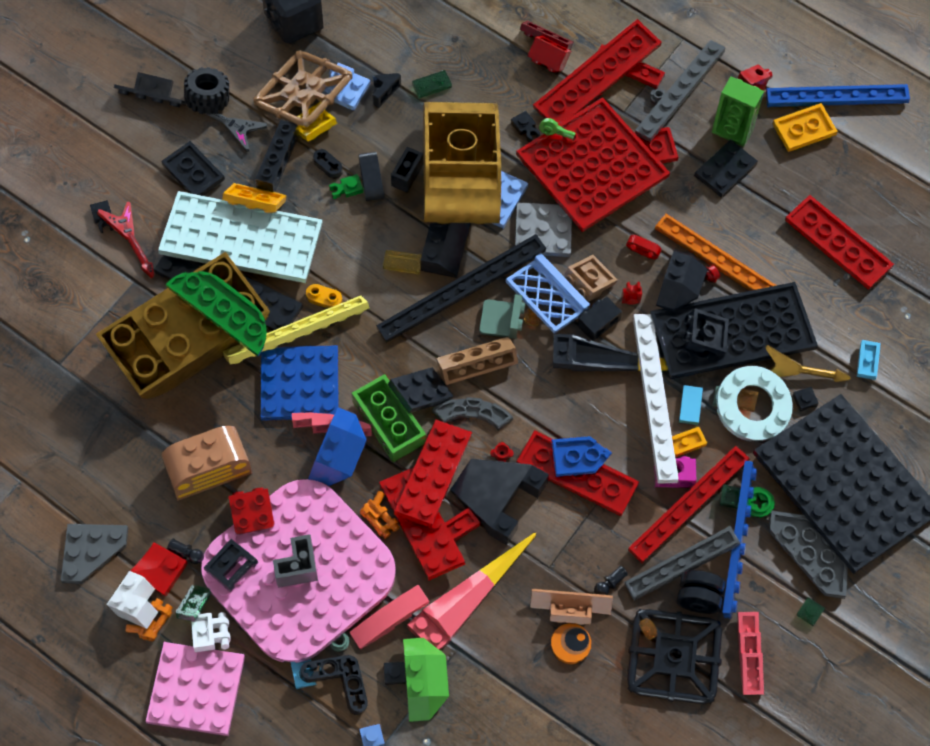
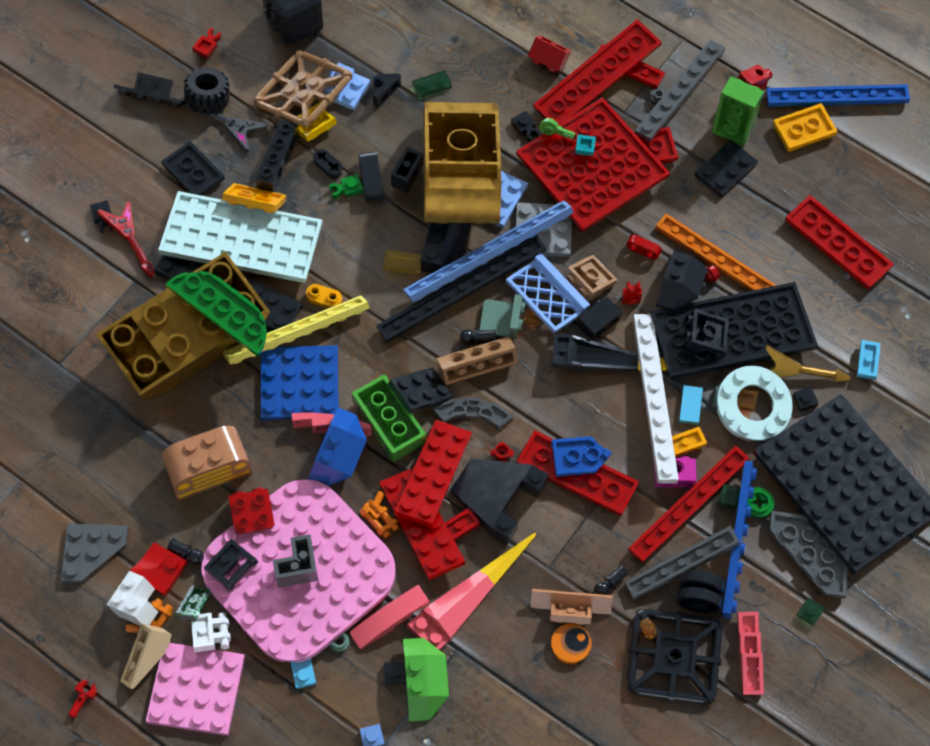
(82, 697): none -> red bar
(146, 652): none -> tan slope
(206, 45): none -> red plate
(339, 671): black beam -> none
(468, 336): none -> black pin
(488, 251): none -> medium blue plate
(533, 30): dark red plate -> none
(585, 145): none -> teal plate

